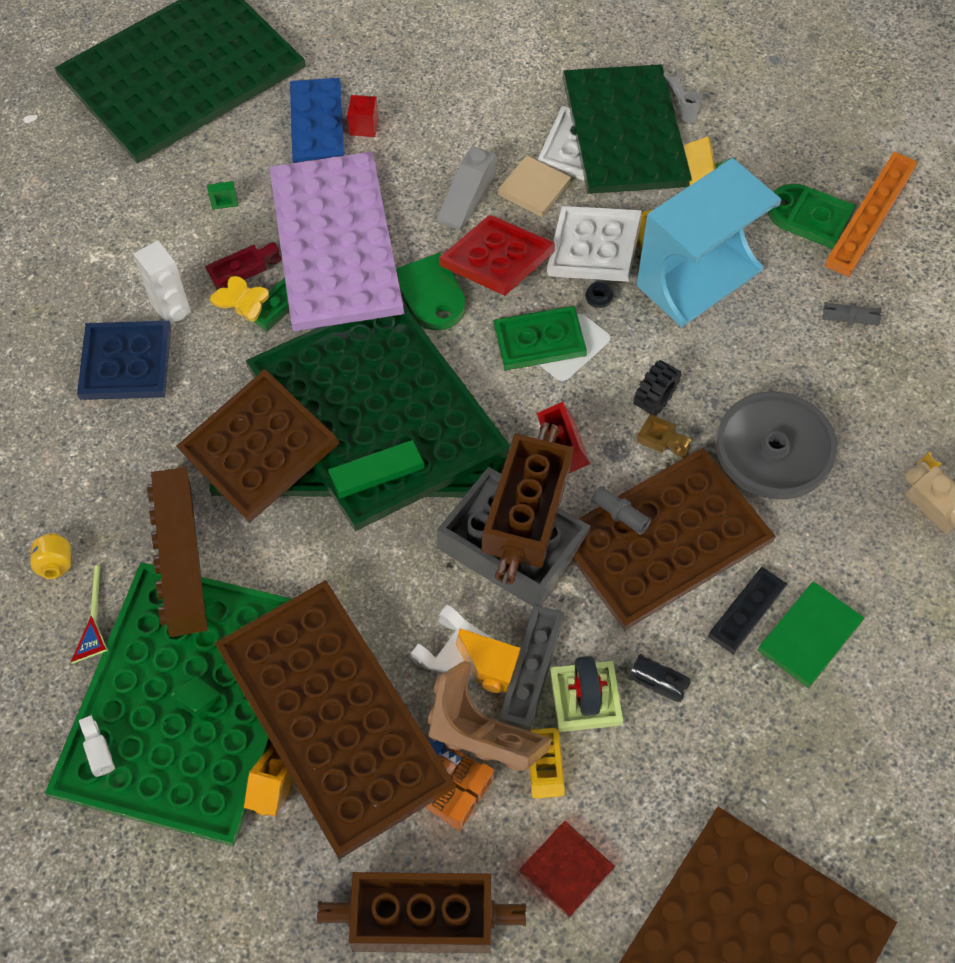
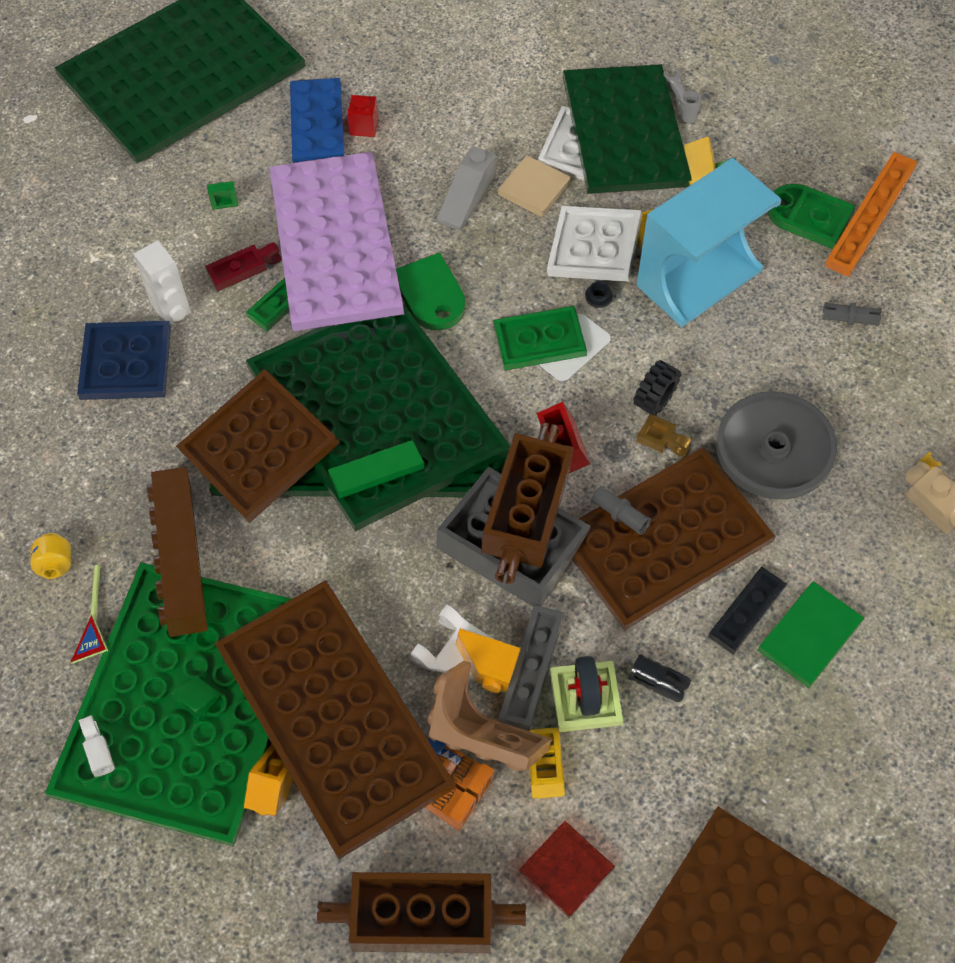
(243, 299): yellow animal -> none
(497, 254): red plate -> none

